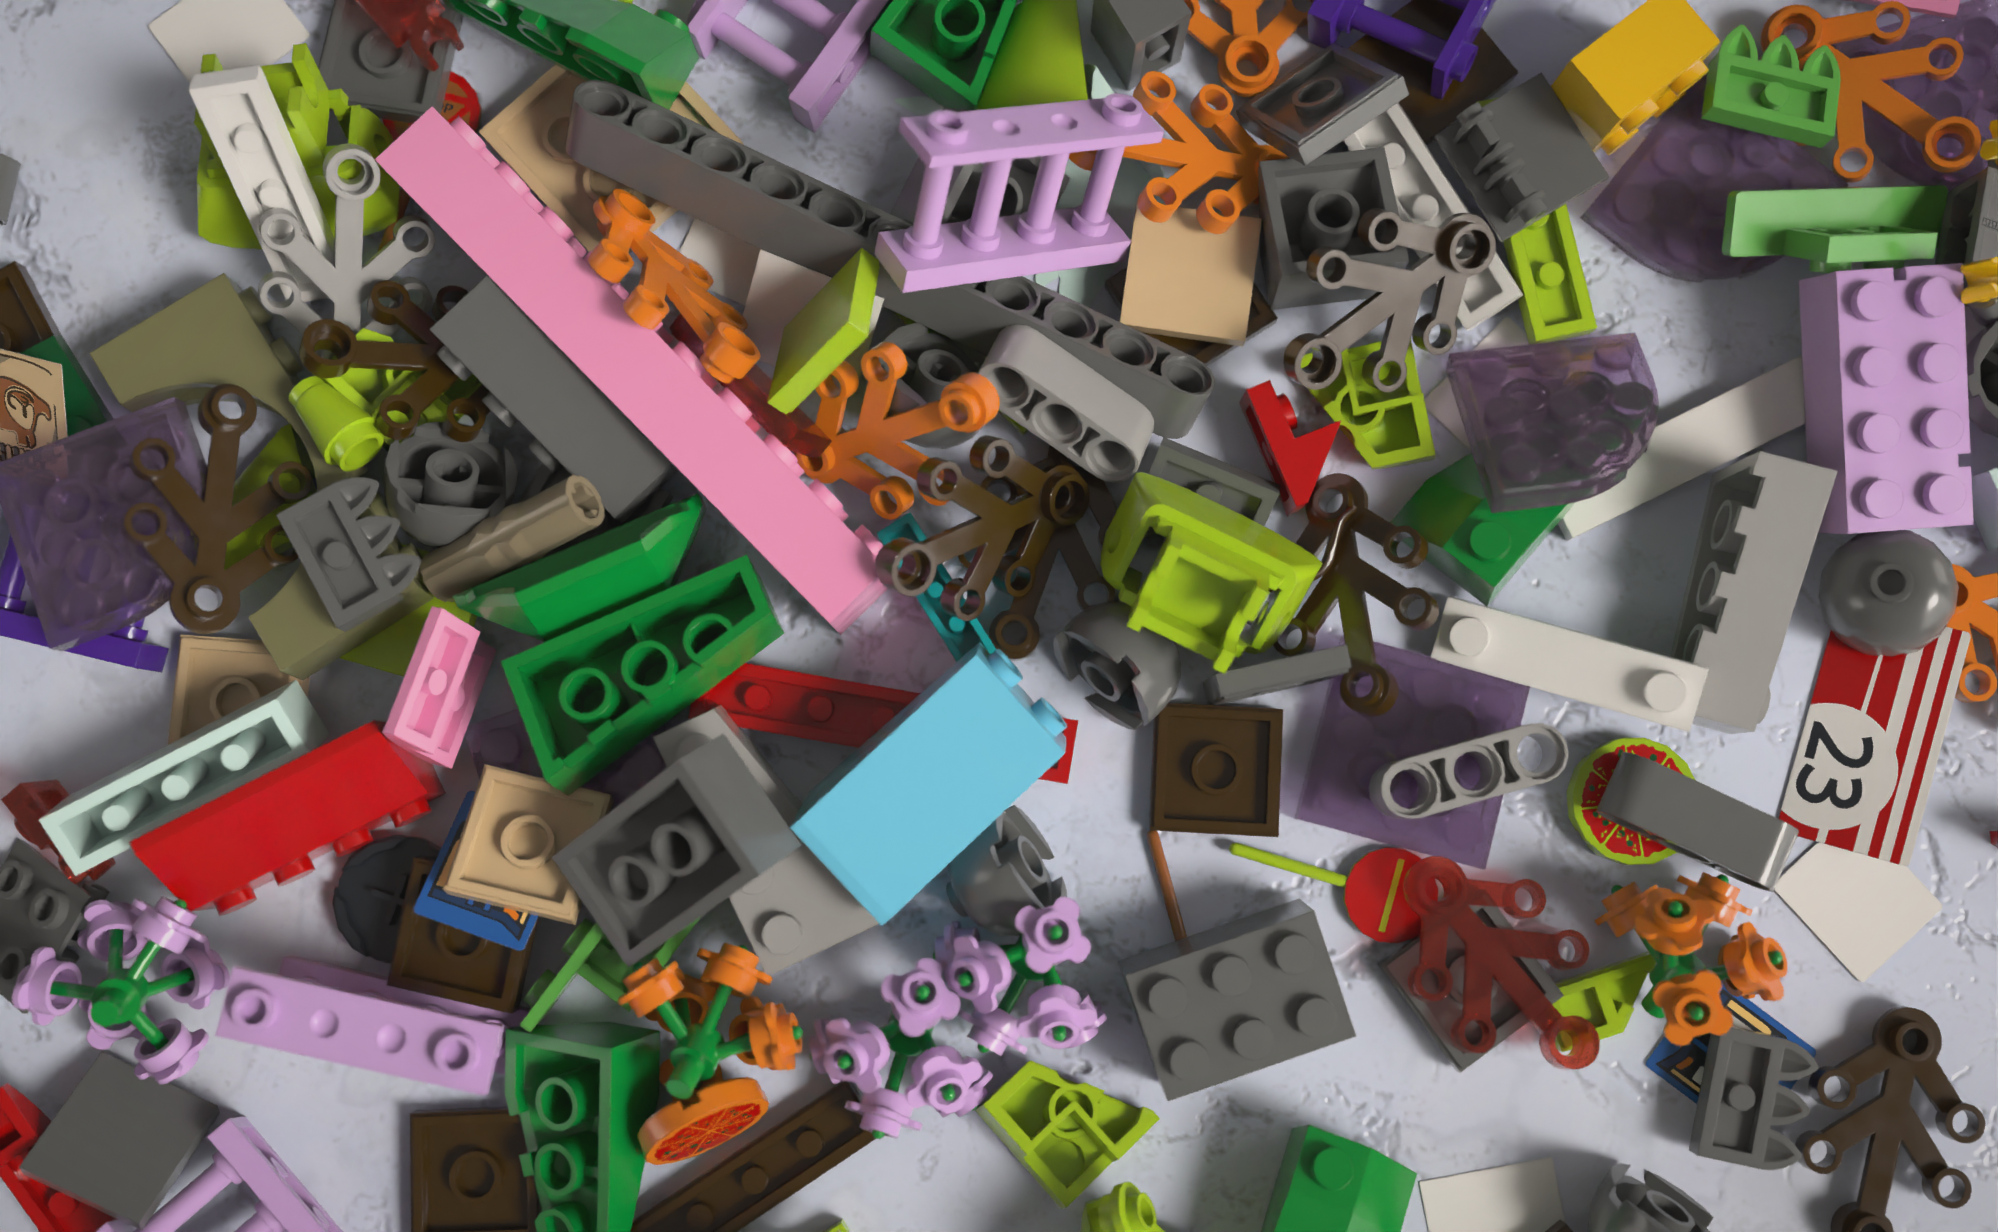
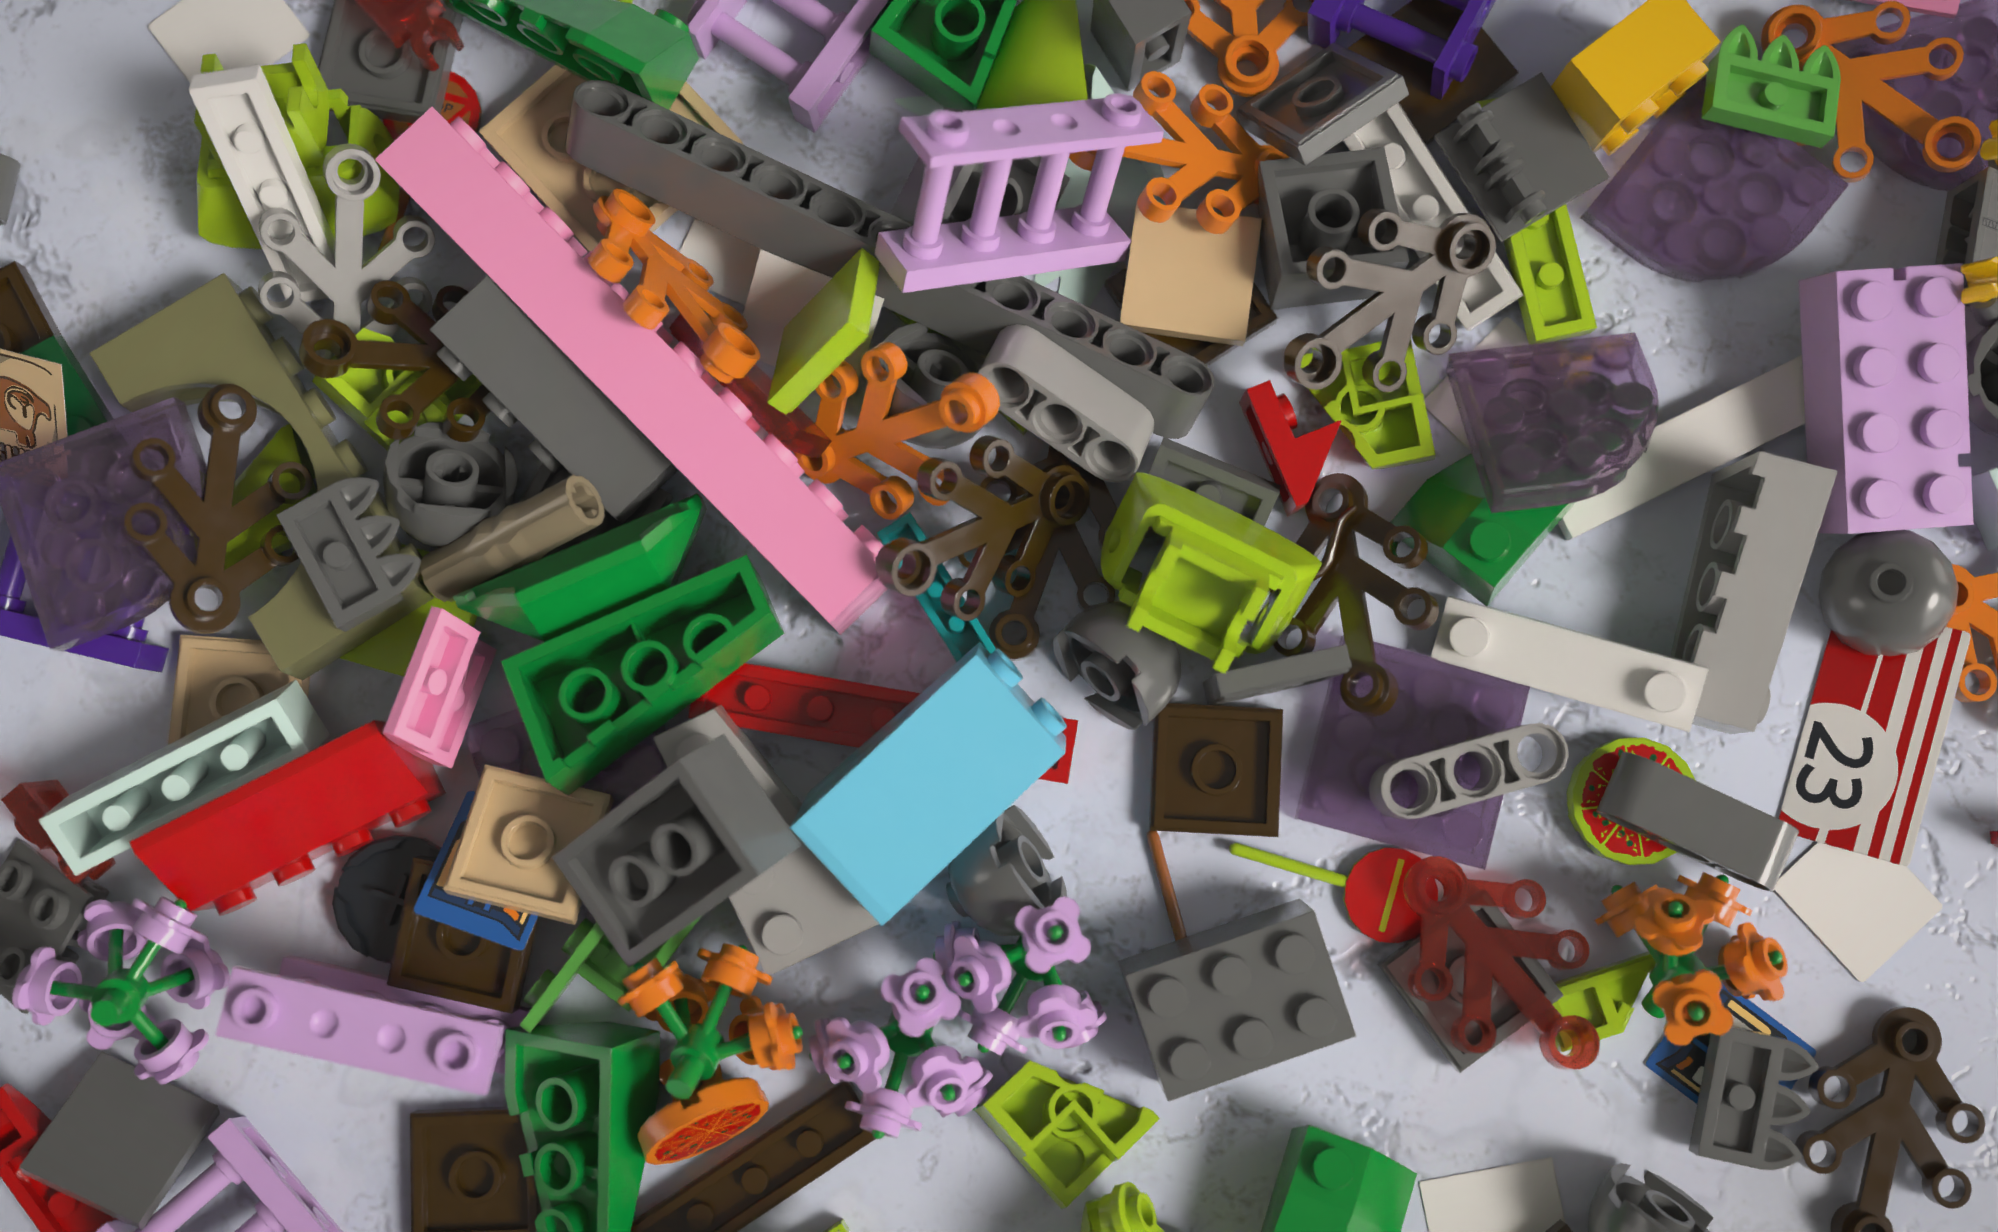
(337, 425): lime cone -> none
(1837, 225): bright green bracket -> none

